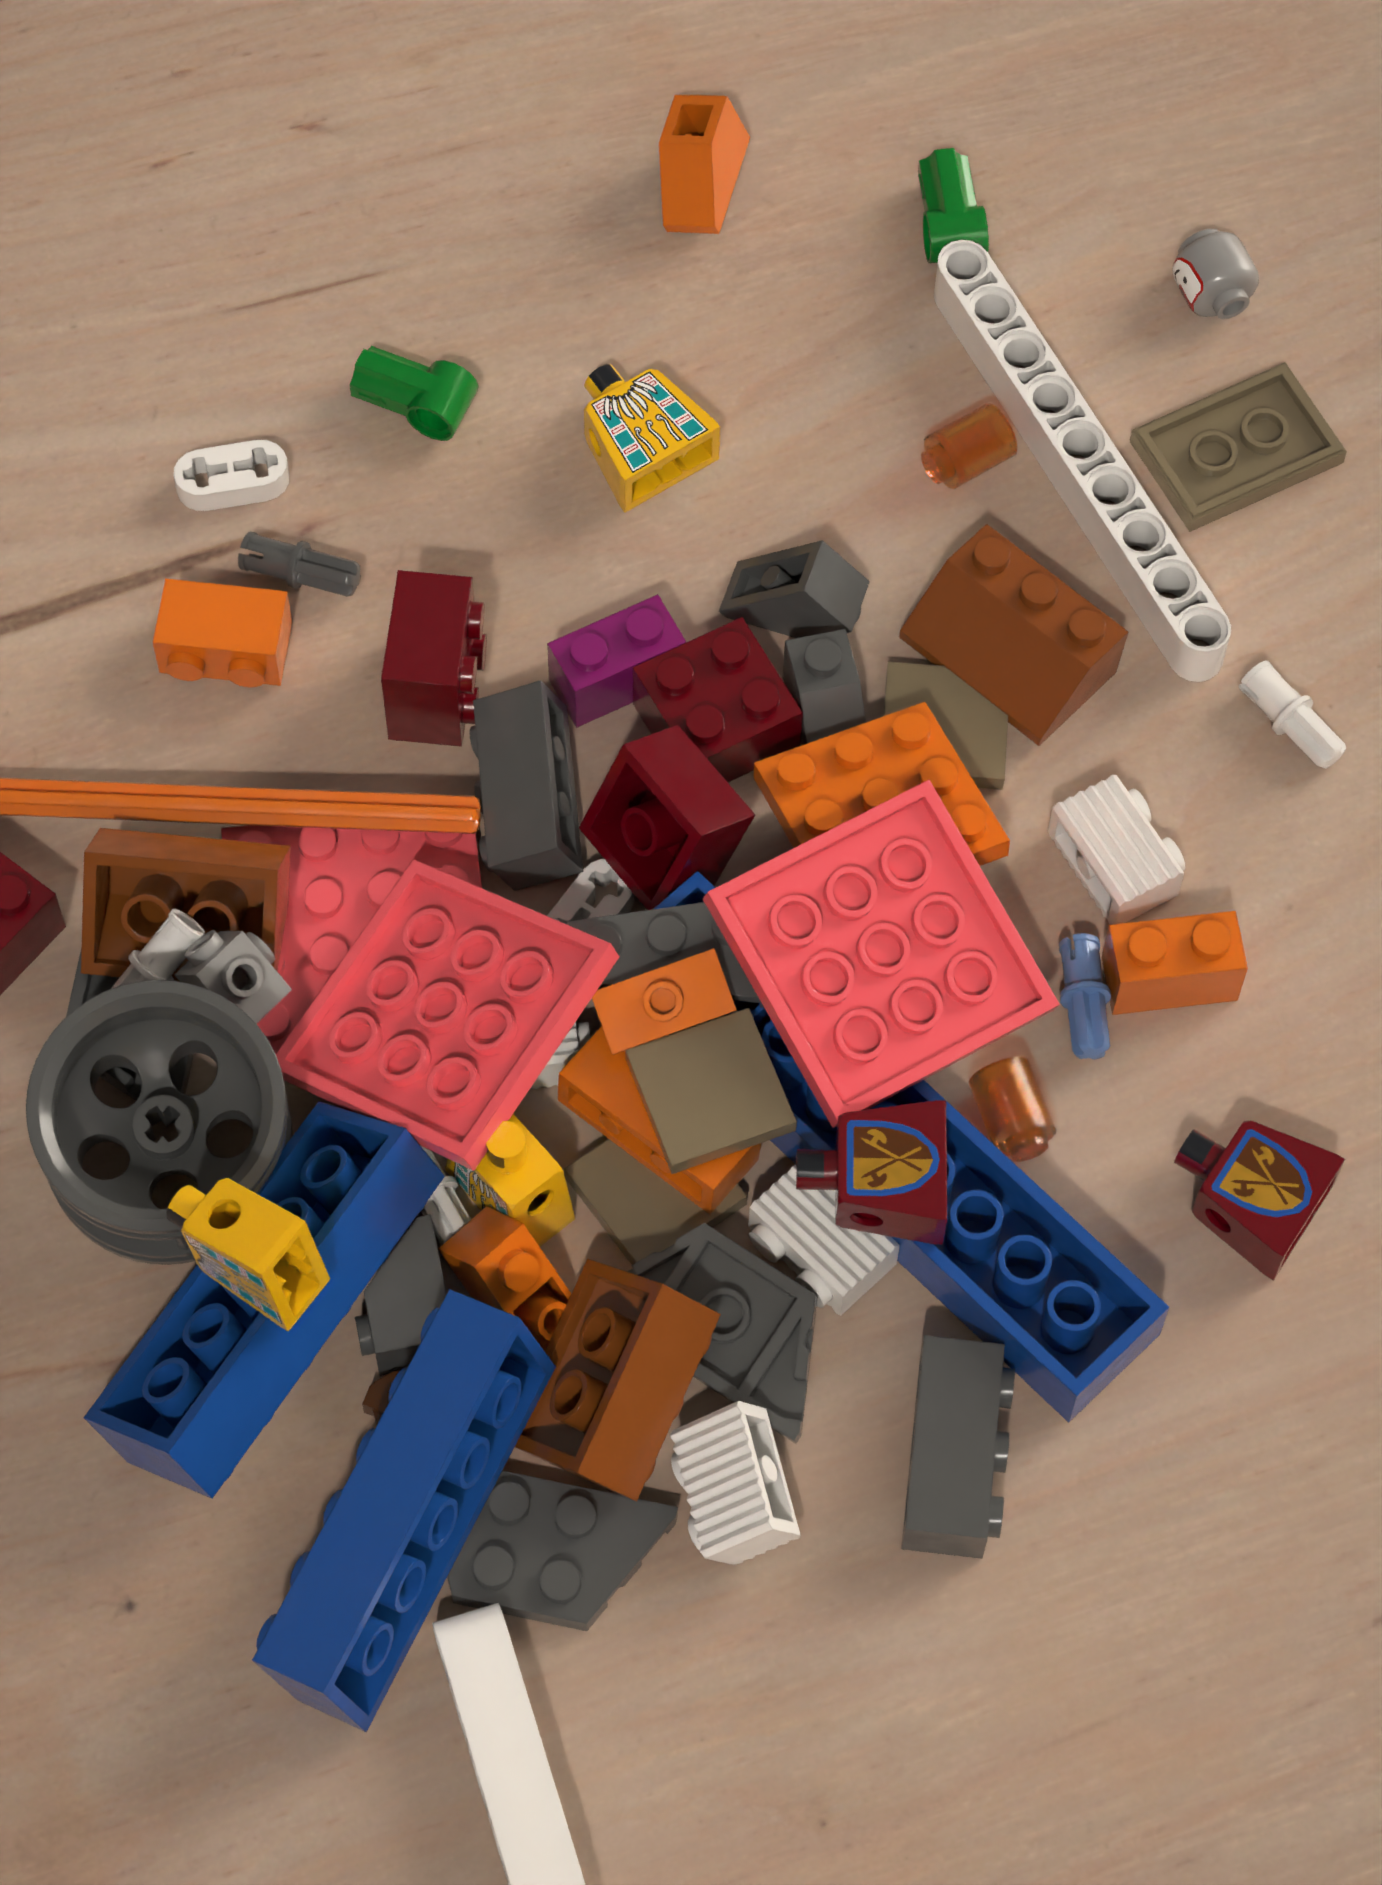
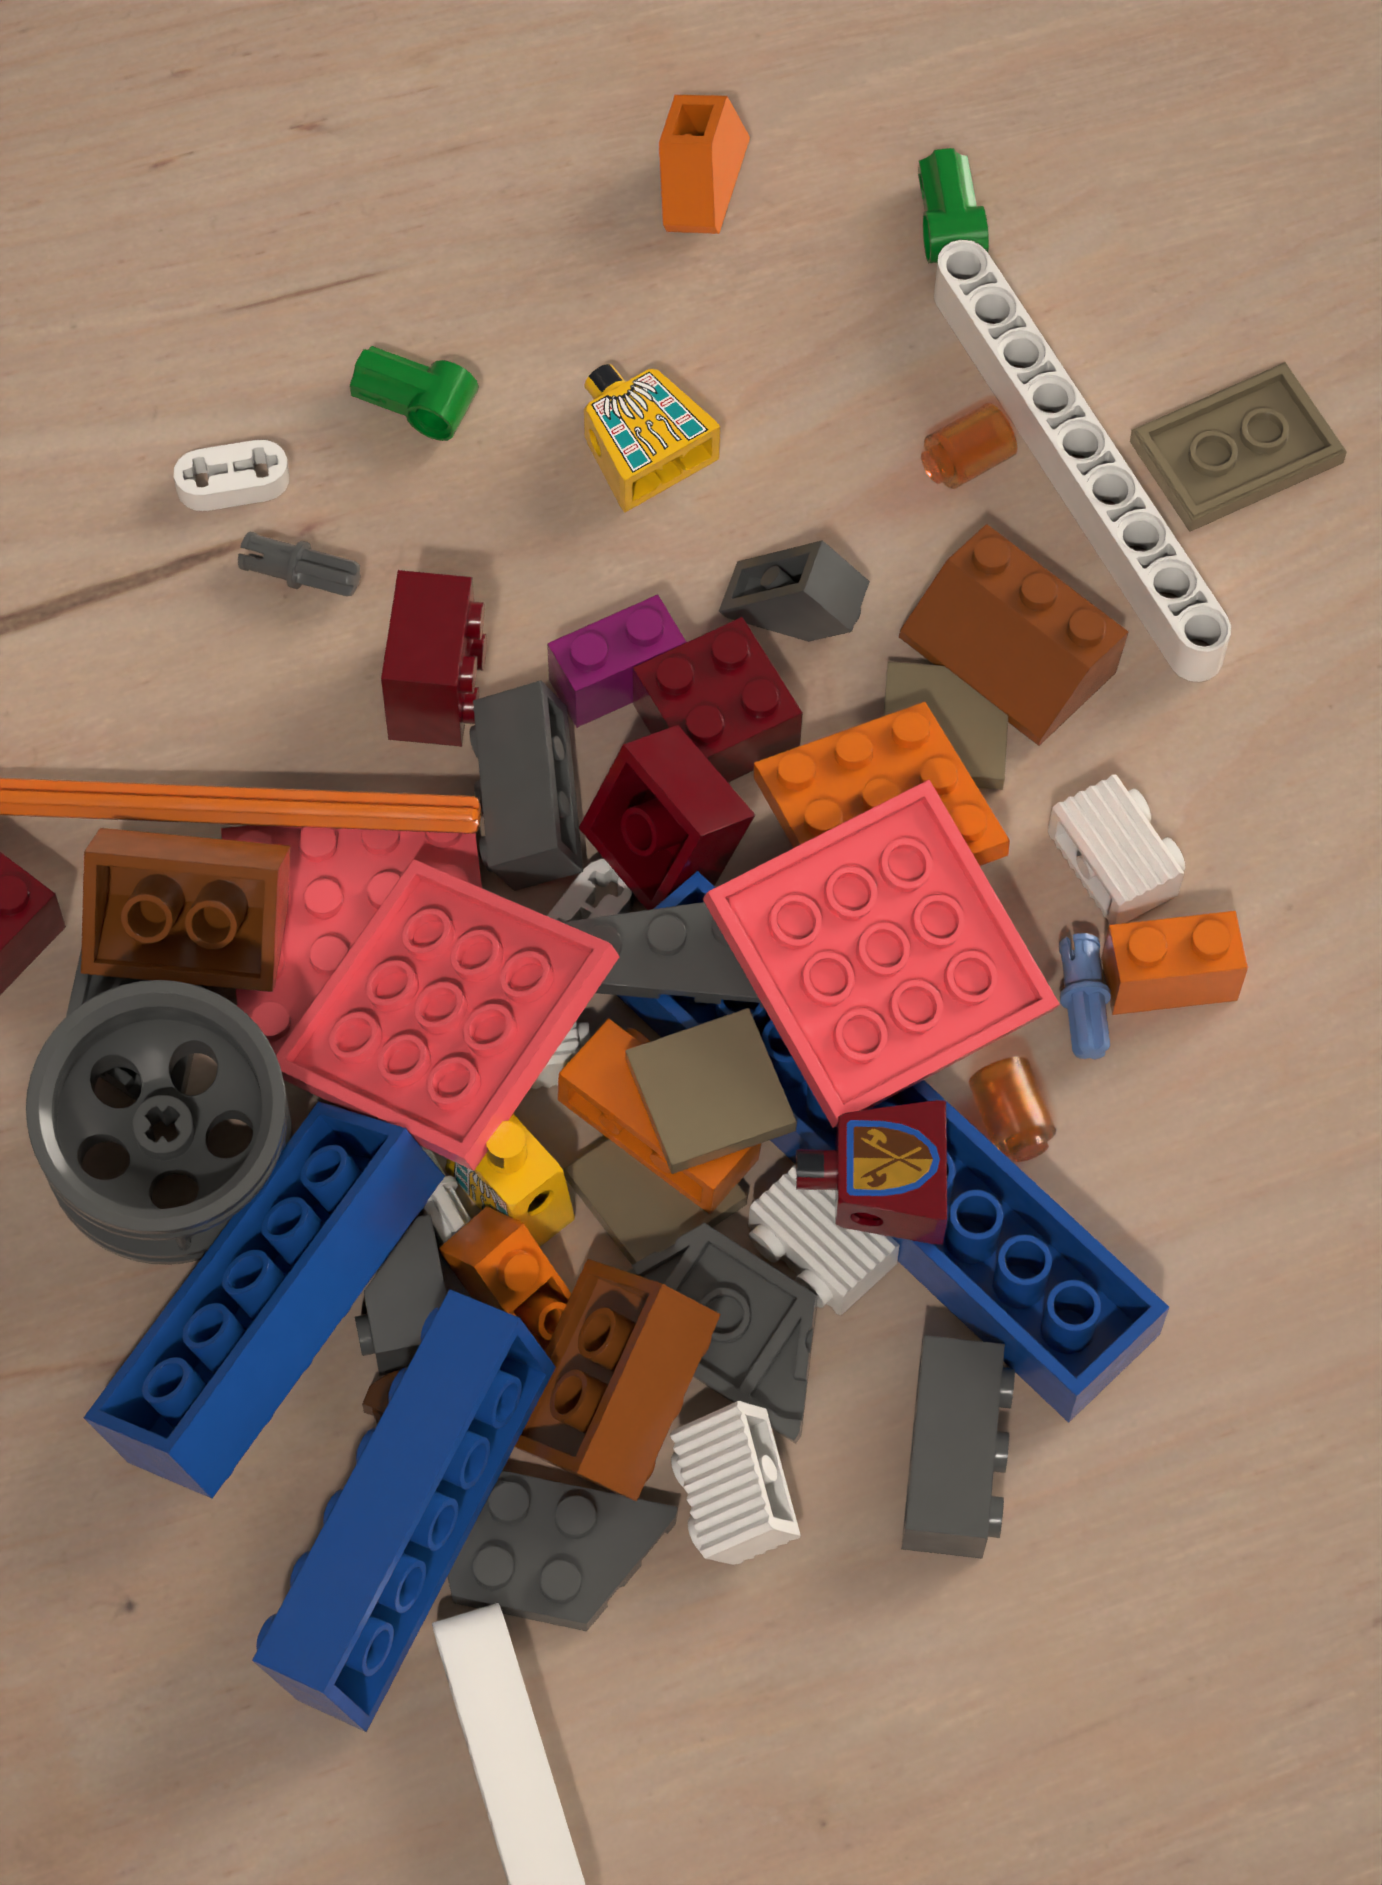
(163, 951): white axle -> none
(222, 633): orange brick -> none
(236, 969): light grey brick -> none
(251, 1248): yellow torso -> none
(663, 1001): orange plate -> none
(824, 684): dark grey slope -> none
(1215, 274): light grey head -> none
(1259, 1190): torso -> none
(1292, 714): white axle -> none

